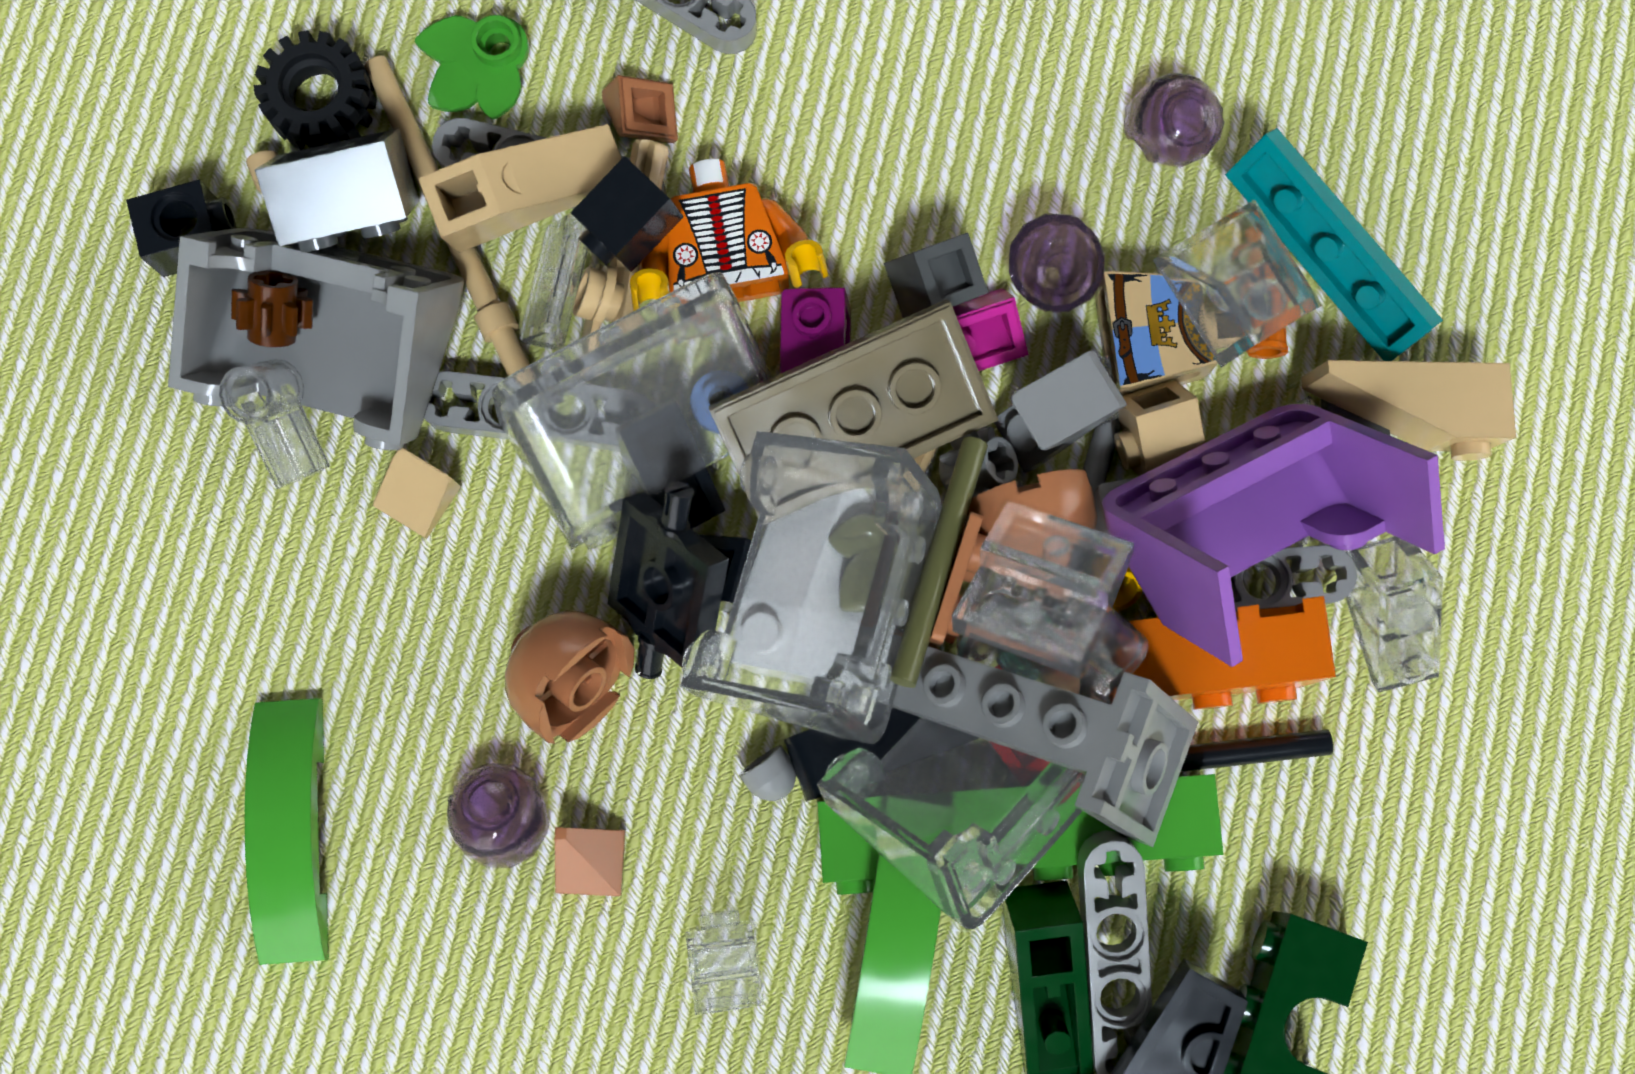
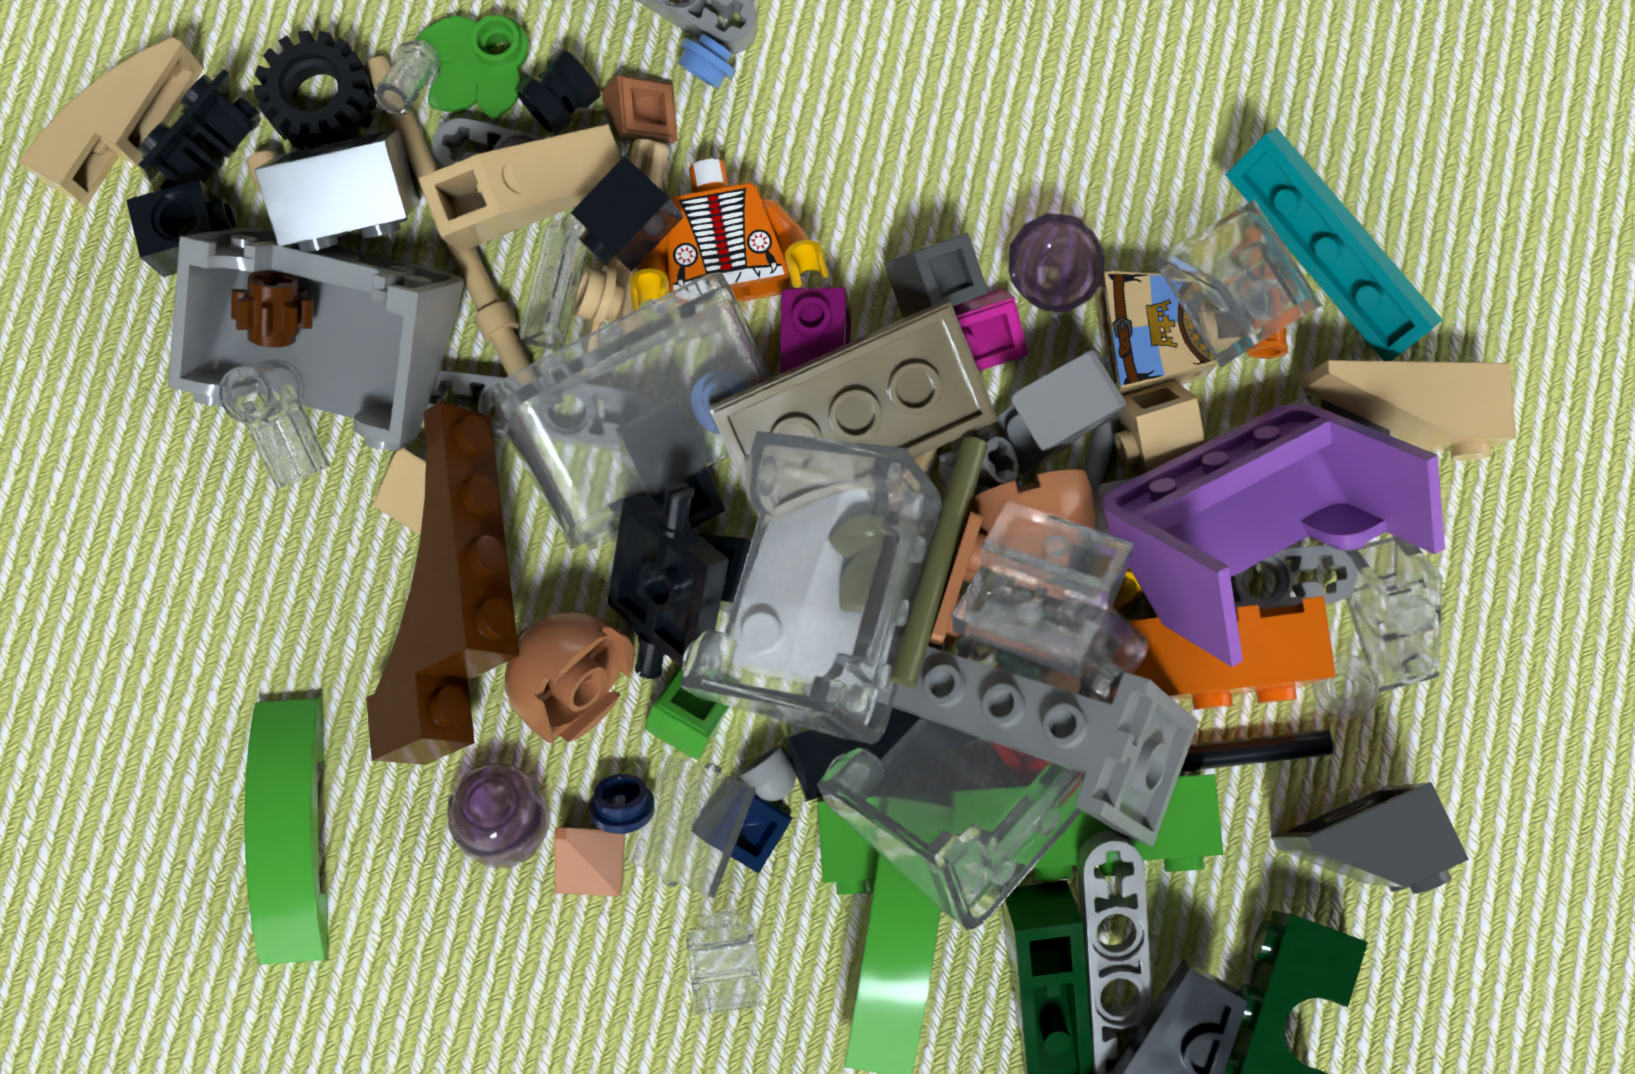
(111, 119): none -> tan slope
(204, 105): none -> black hinge
(413, 68): none -> clear pin
(458, 600): none -> reddish brown arch
(558, 91): none -> black wheel
(621, 804): none -> dark blue plate
(684, 719): none -> bright green slope
(692, 825): none -> clear piece
(706, 60): none -> medium blue plate
(759, 833): none -> dark blue slope
(1174, 119): clear purple hair -> none
(1364, 688): none -> clear plate
(1384, 839): none -> dark grey slope

